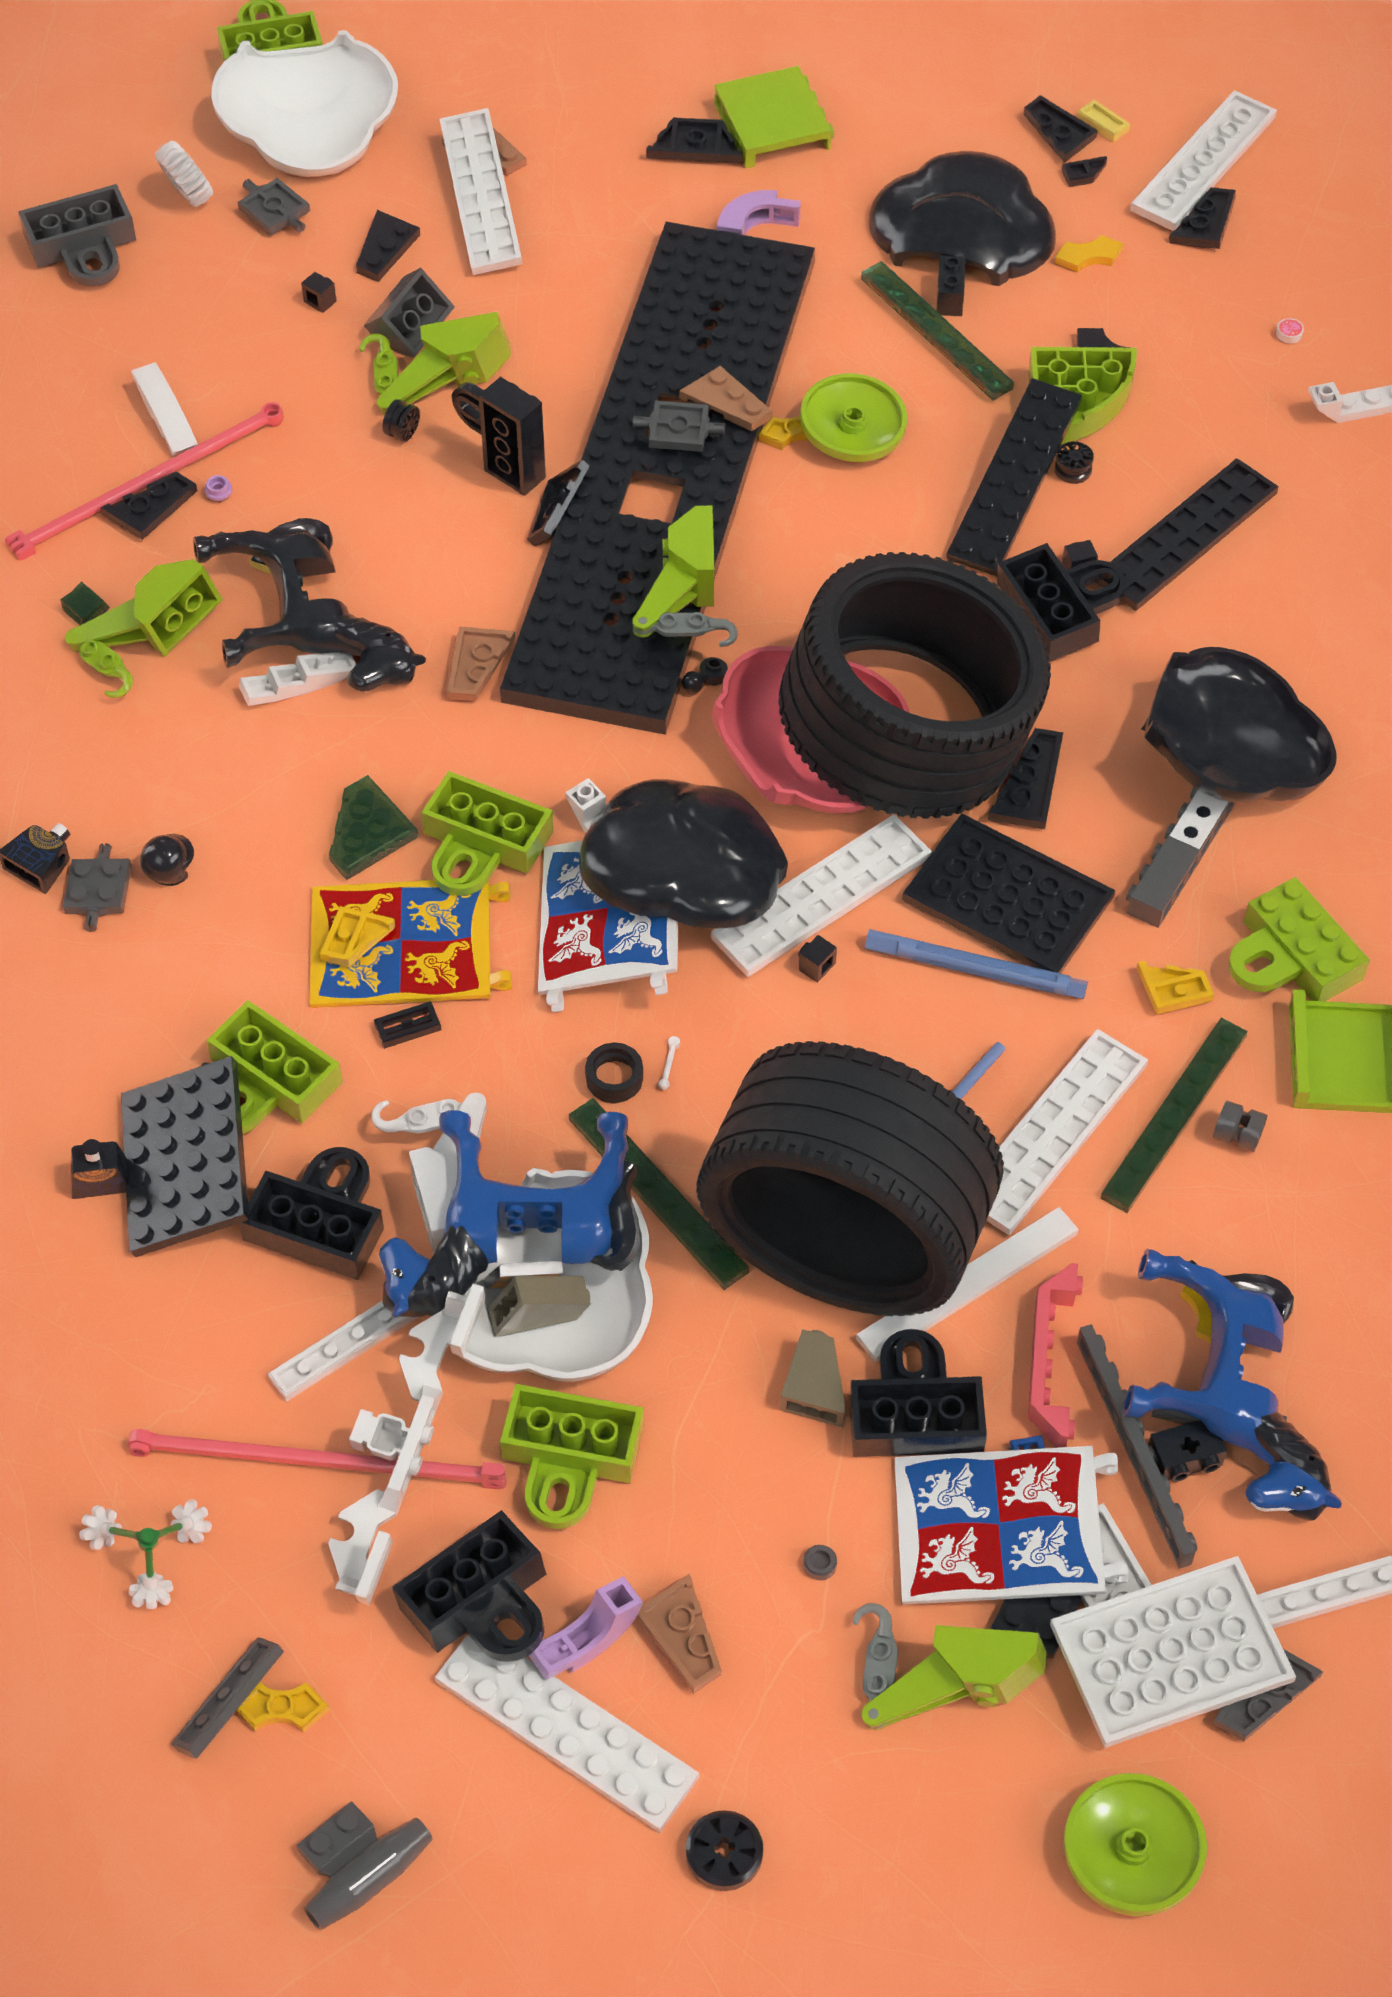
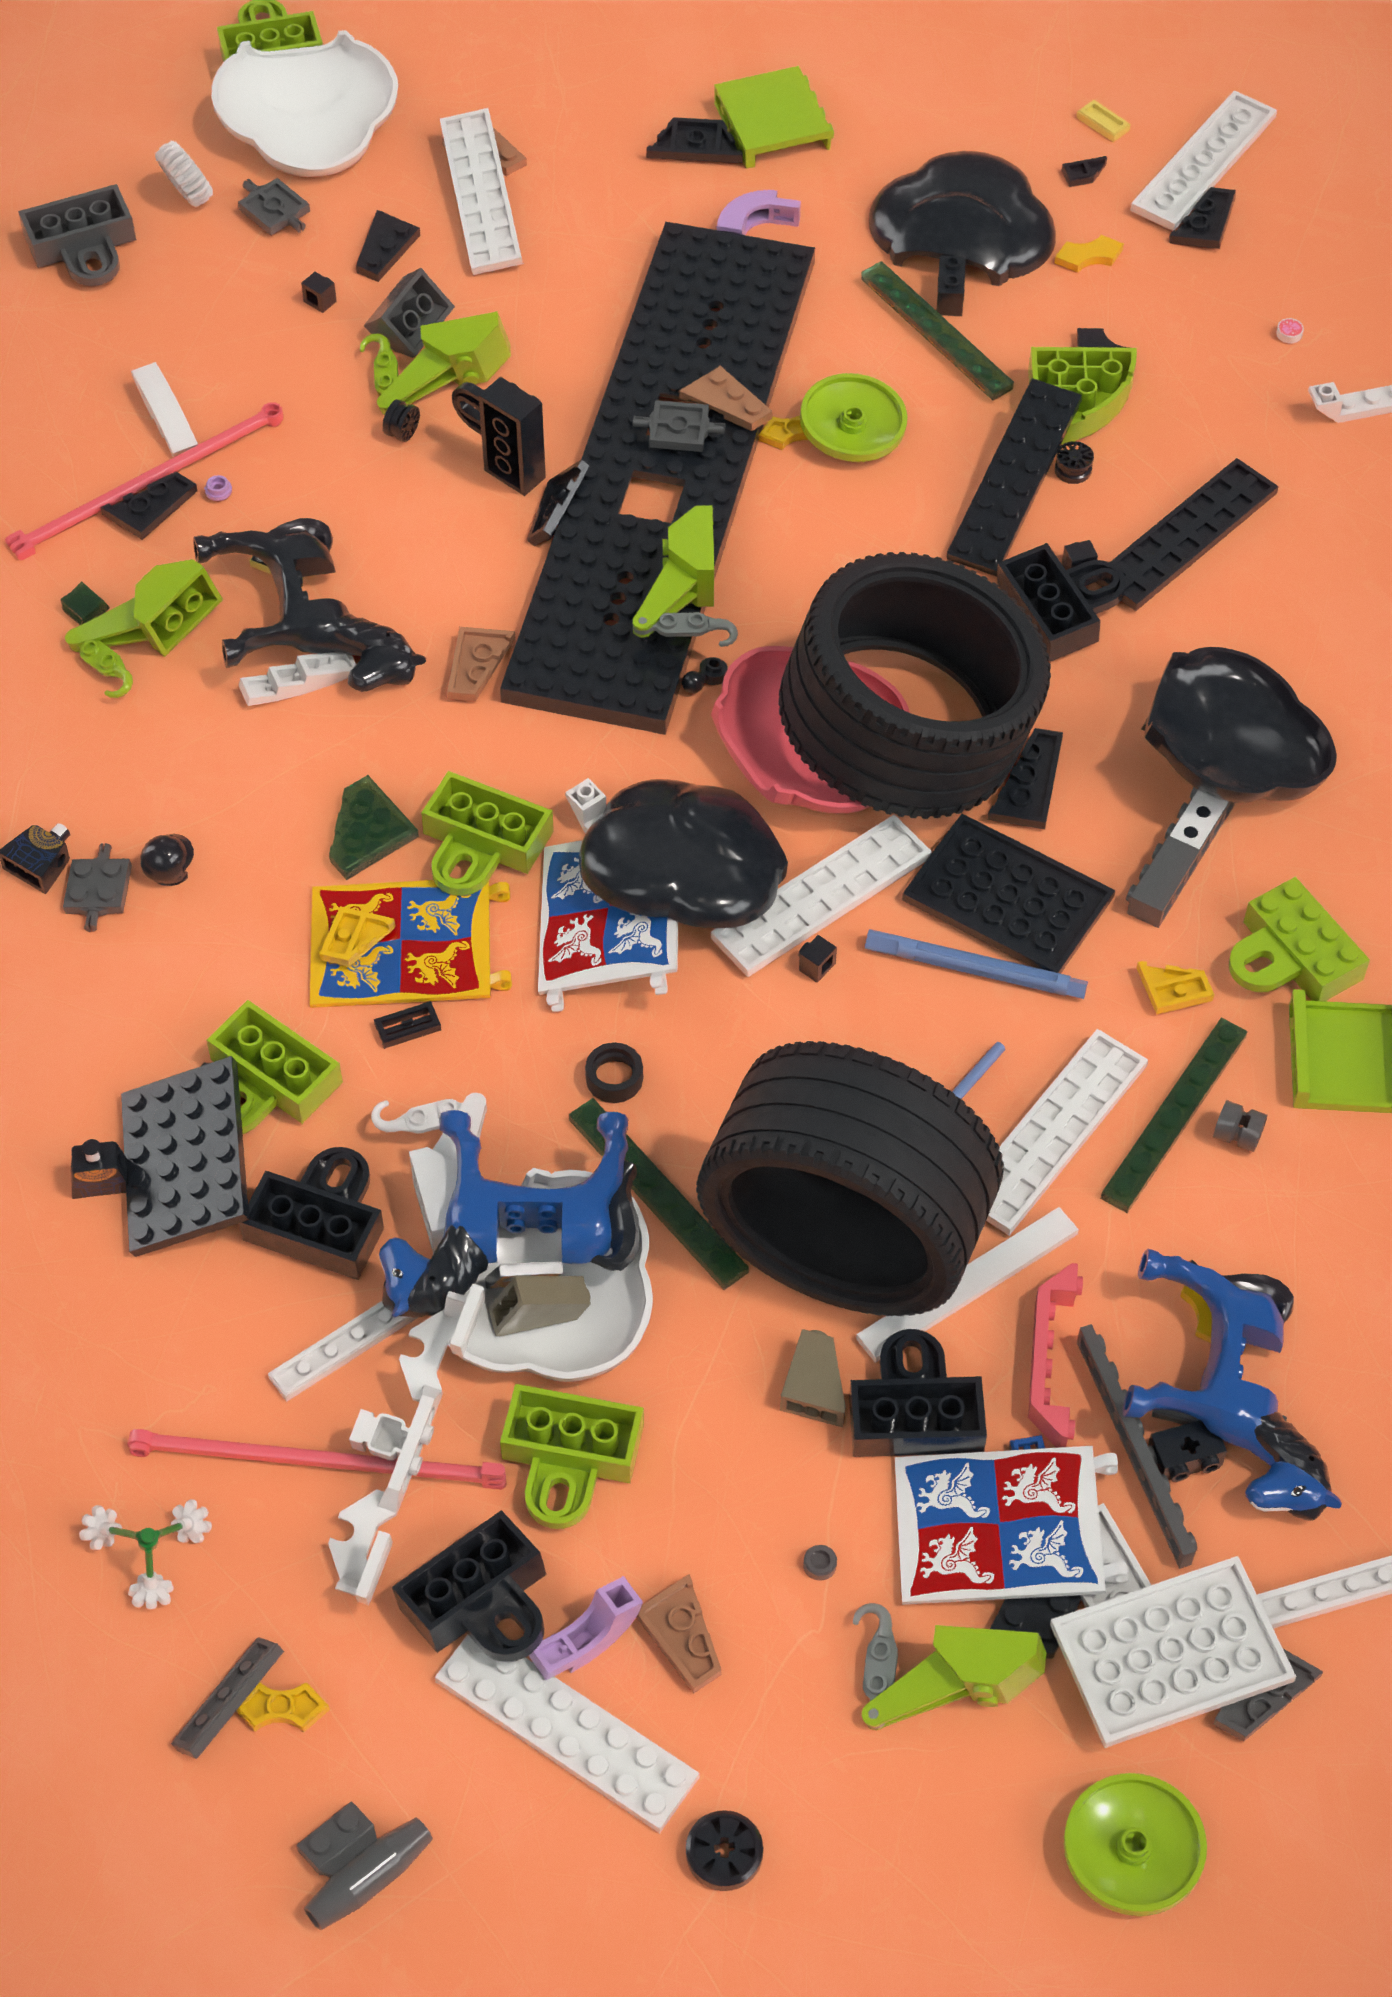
(673, 1043): white hinge -> none
(1059, 128): black wing -> none

